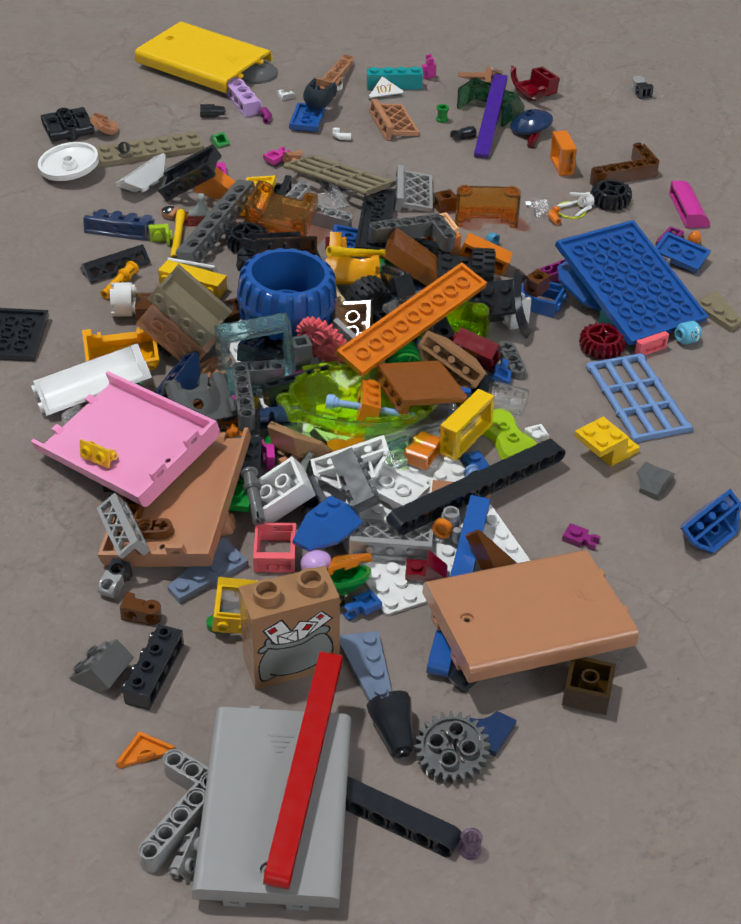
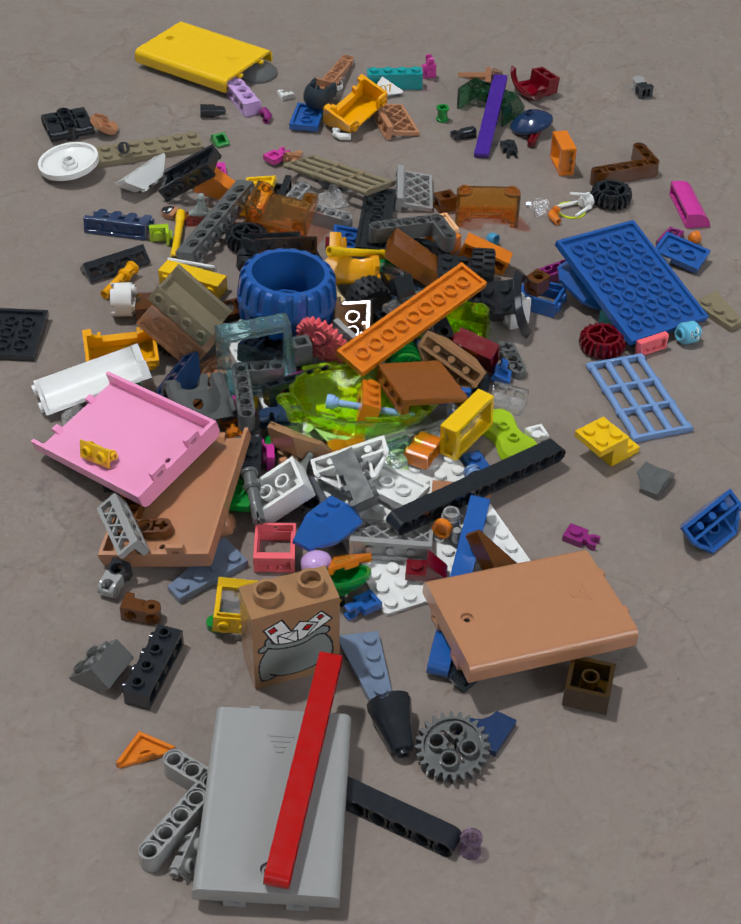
(355, 107): none -> light orange windscreen
(509, 147): none -> black plate

